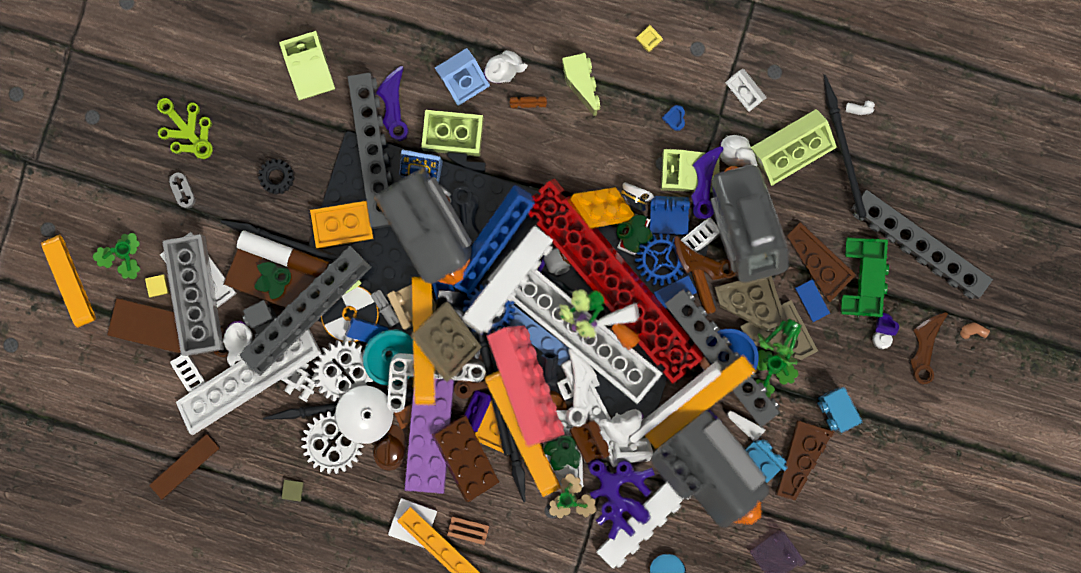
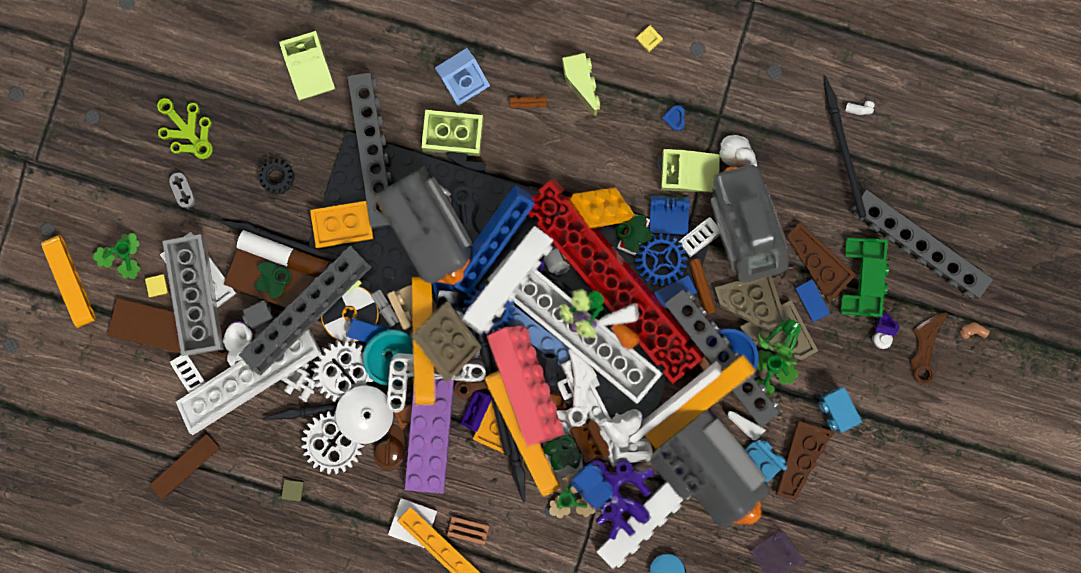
(390, 94): dark purple piece -> none
(413, 161): slope -> none
(465, 458): reddish brown plate -> none
(503, 67): white hair -> none
(591, 487): none -> blue brick
(636, 196): piece -> none
(692, 261): reddish brown piece -> none
(704, 168): dark purple piece -> none
(745, 90): white slope -> none
(794, 147): yellowish green slope -> none

